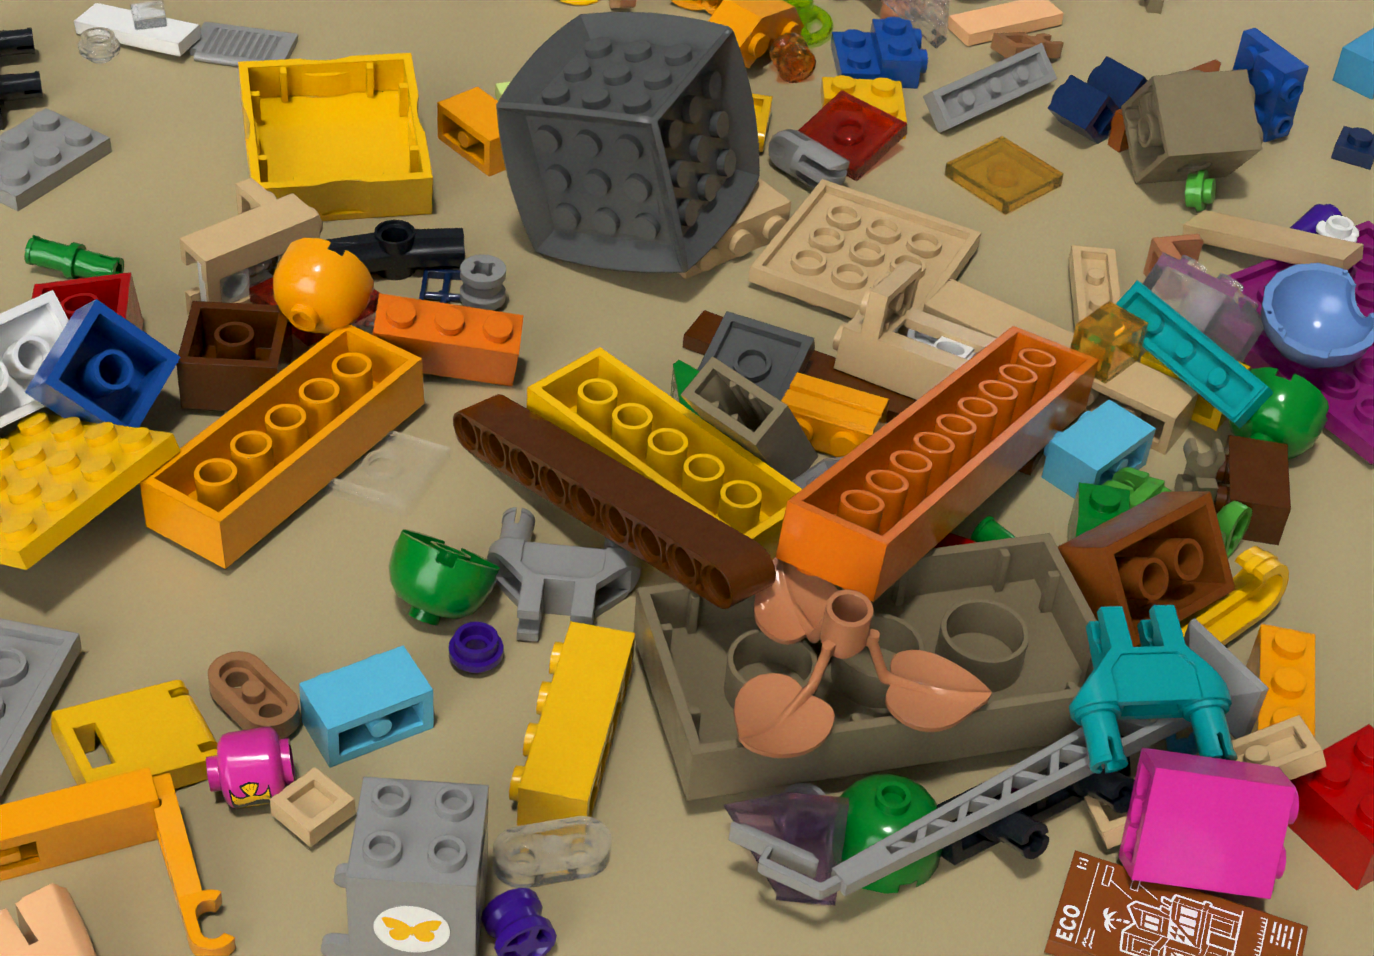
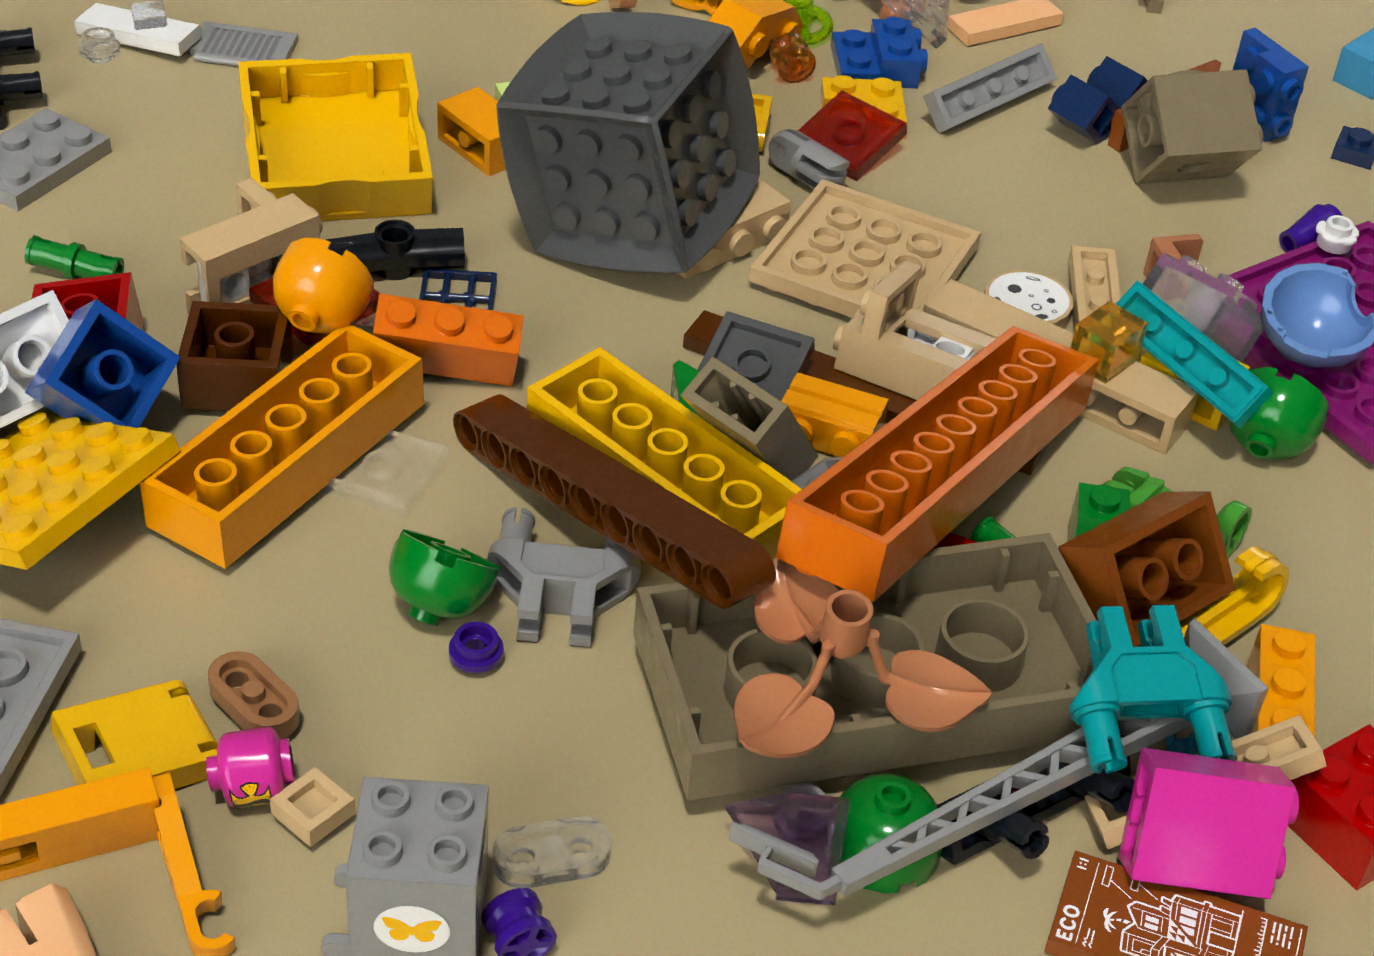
(366, 705): medium azure brick -> none
(482, 282): light grey wheel -> none
(575, 725): yellow brick -> none
(1003, 174): clear yellow tile -> none
(1012, 43): medium nougat plate -> none
(1033, 294): none -> white tile
(1097, 448): medium azure brick -> none
(1199, 190): bright green plate -> none
(1200, 468): dark tan plate -> none
(1259, 478): reddish brown brick -> none
(1272, 240): tan tile -> none

